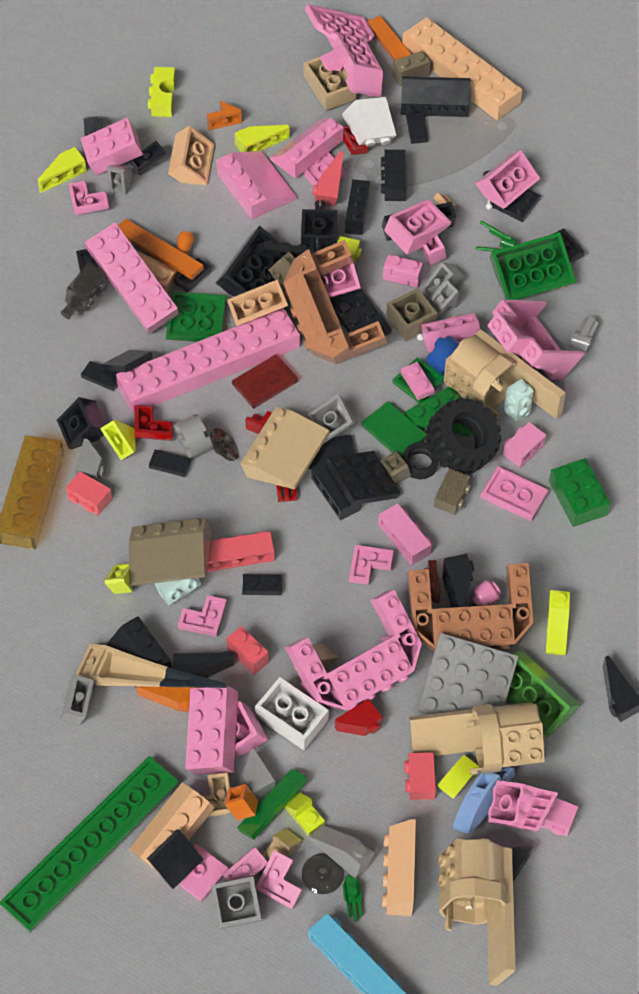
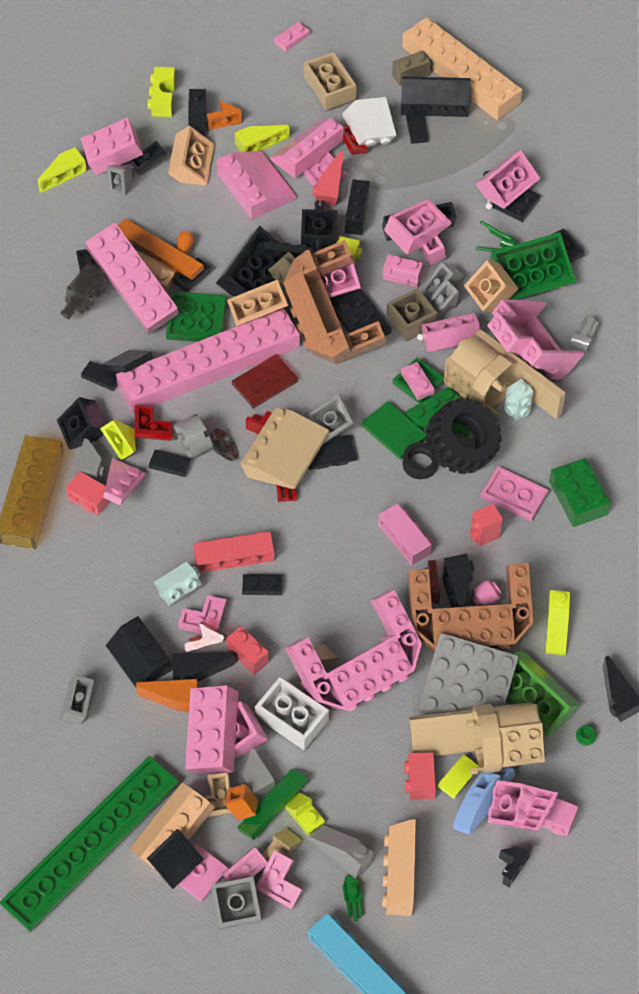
(86, 202): bright pink brick -> none
(92, 124): black slope -> none
(116, 668): tan plate -> none
(119, 579): neon yellow slope -> none
(122, 481): none -> bright pink wing
(169, 551): dark tan slope -> none
(197, 110): none -> black slope
(210, 636): none -> clear red slope
(291, 36): none -> bright pink plate
(319, 882): clear smoke dish -> none
(332, 492): black brick -> none
(350, 39): bright pink piece -> none
(360, 720): red slope -> none
(362, 477): black plate -> none
(367, 558): bright pink plate -> none
(388, 38): orange tile -> none
(393, 175): black brick -> none
(396, 467): dark tan slope -> none
(441, 352): blue brick -> none
(442, 198): light nougat plate -> none
(452, 491): dark tan brick -> none
(479, 890): tan piece -> none
(485, 525): none -> coral brick
(490, 286): none -> light nougat brick
(524, 444): bright pink brick -> none
(586, 735): none -> green plate

